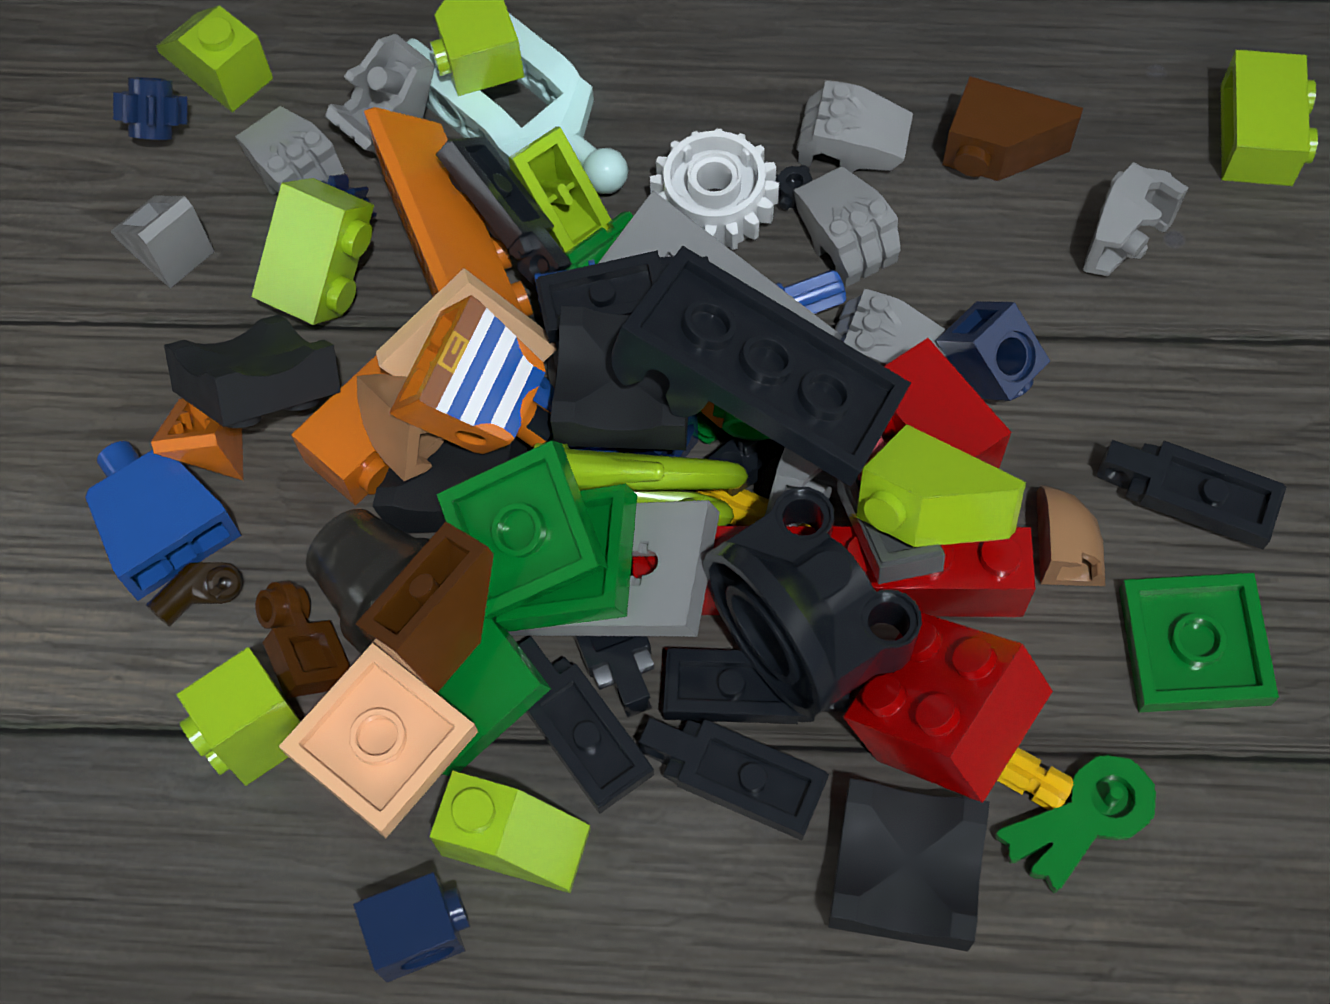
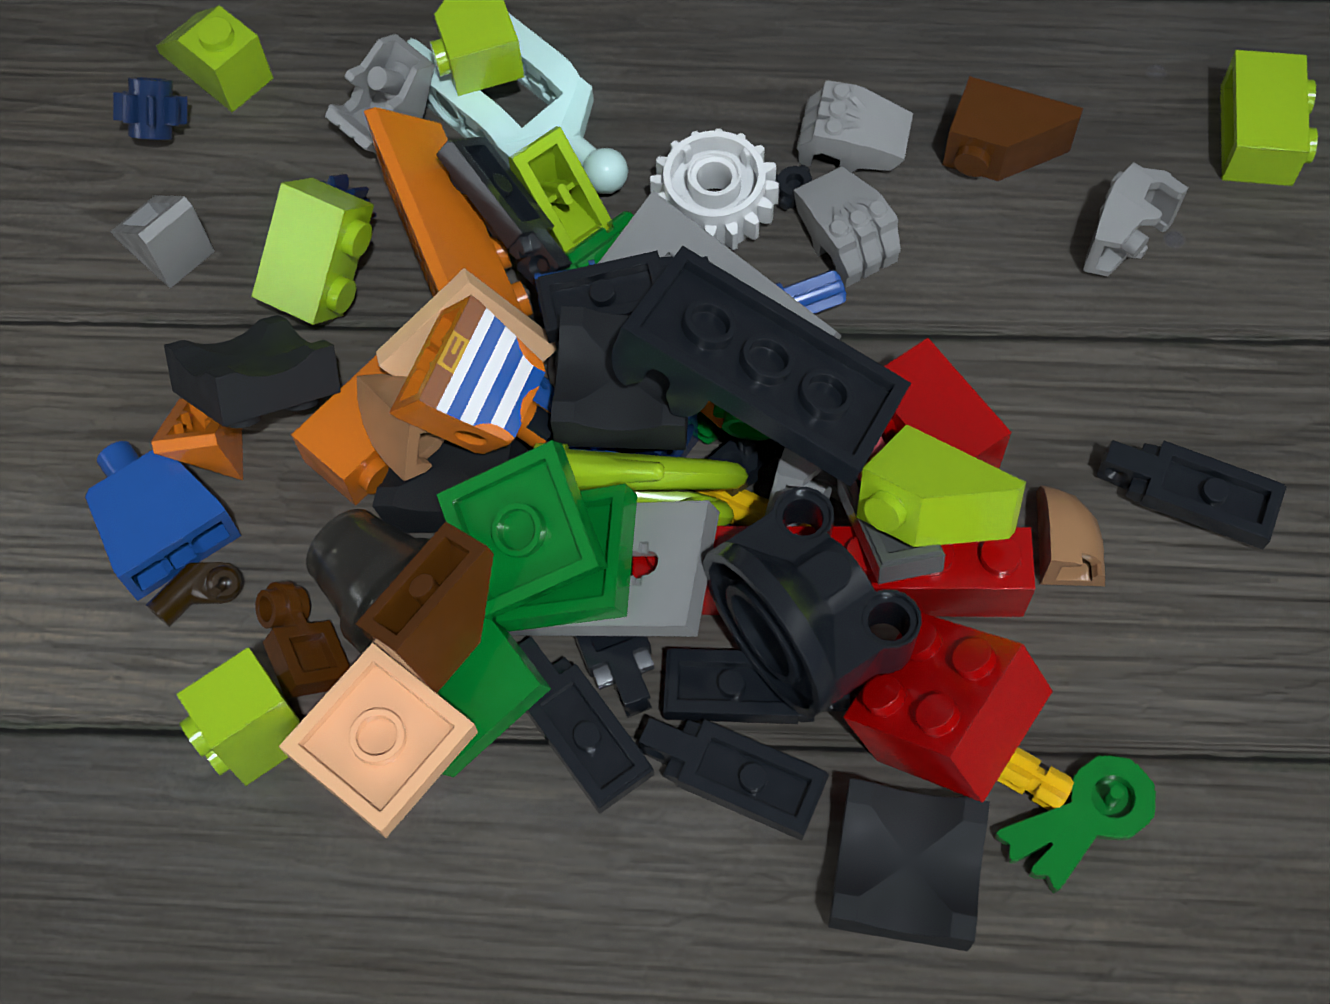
(288, 149): light grey hand -> none
(412, 926): dark blue brick -> none
(508, 832): lime slope -> none
(884, 326): light grey hand -> none
(994, 350): dark blue brick -> none
(1197, 642): green tile -> none

